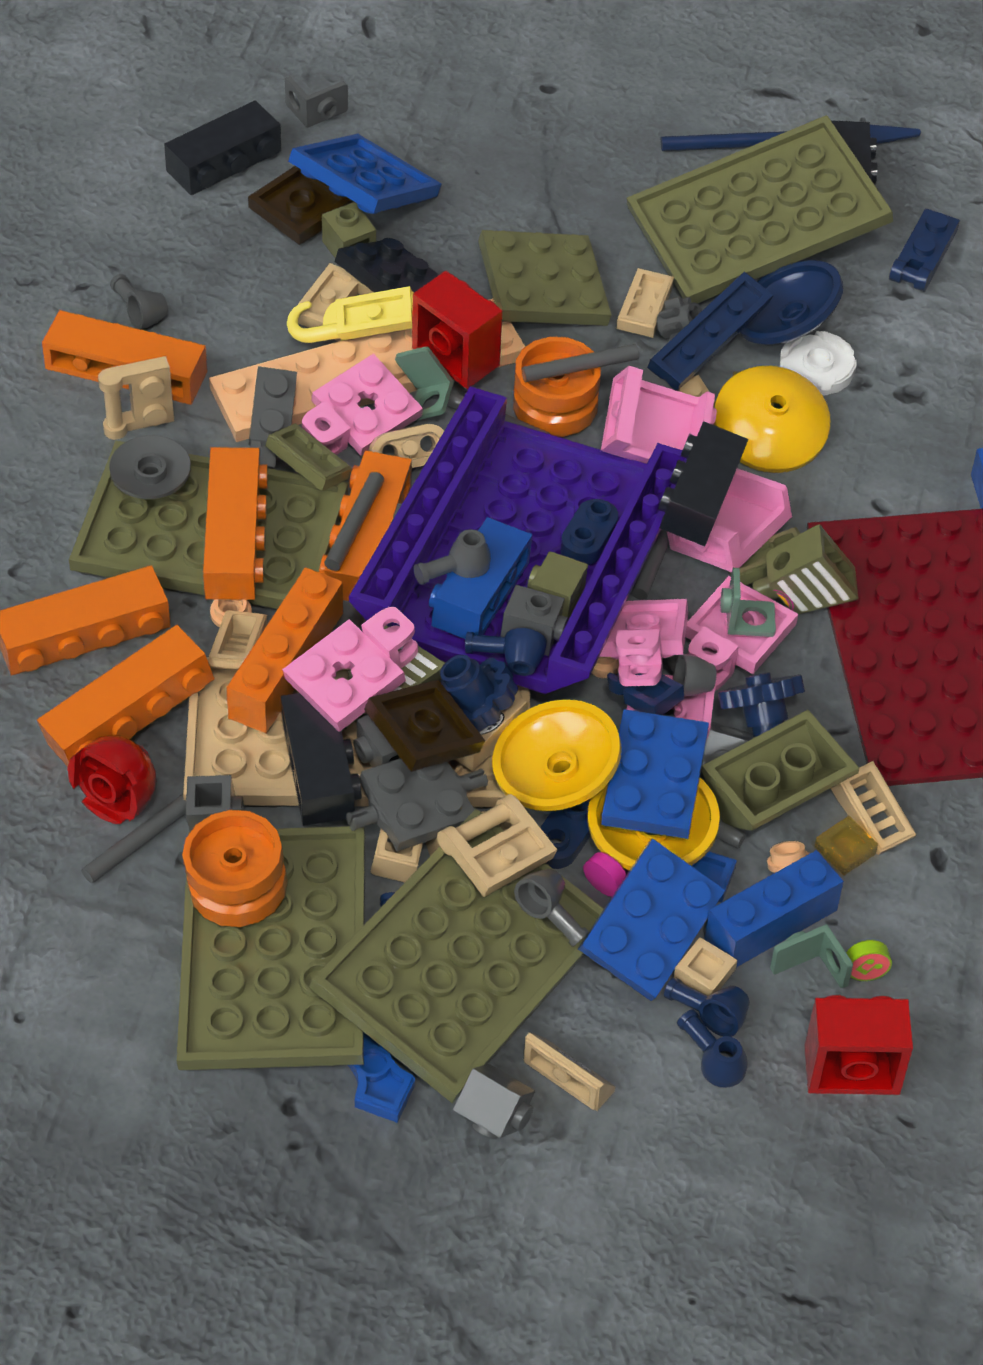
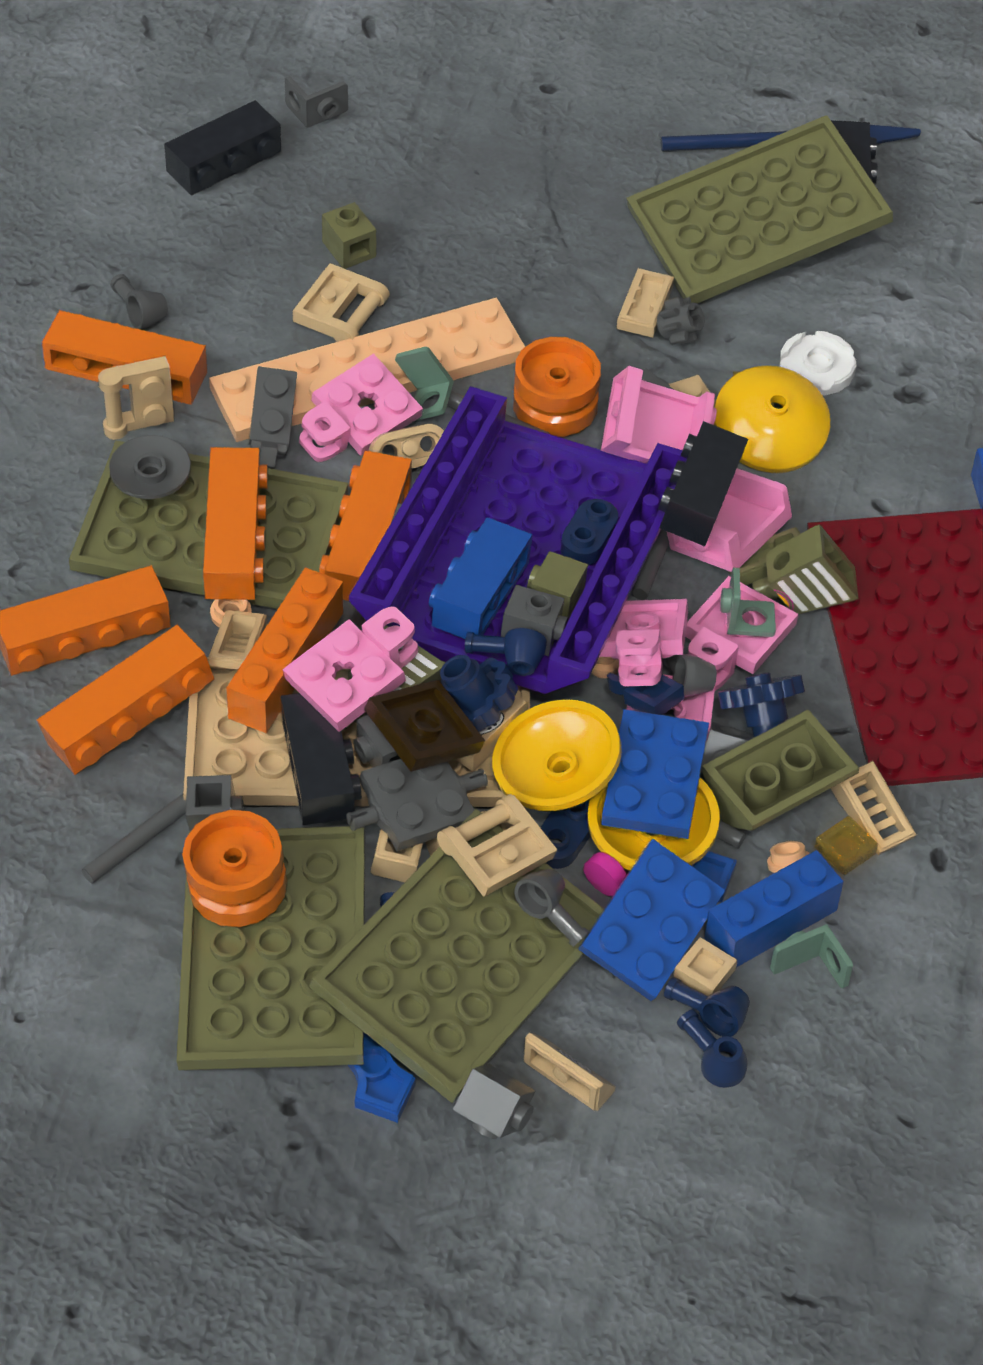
(114, 777): red cylinder -> none
(295, 204): dark brown plate -> none
(308, 457): olive plate -> none
(354, 521): dark grey bar -> none
(357, 316): light yellow plate -> none
(364, 173): blue plate -> none
(385, 265): black plate -> none
(457, 328): red brick -> none
(467, 558): dark grey bar -> none
(544, 277): olive plate -> none
(580, 363): dark grey bar -> none
(710, 331): dark blue plate -> none
(801, 302): dark blue dish -> none
(858, 1045): red brick -> none
(869, 960): tile -> none
(924, 249): dark blue plate -> none

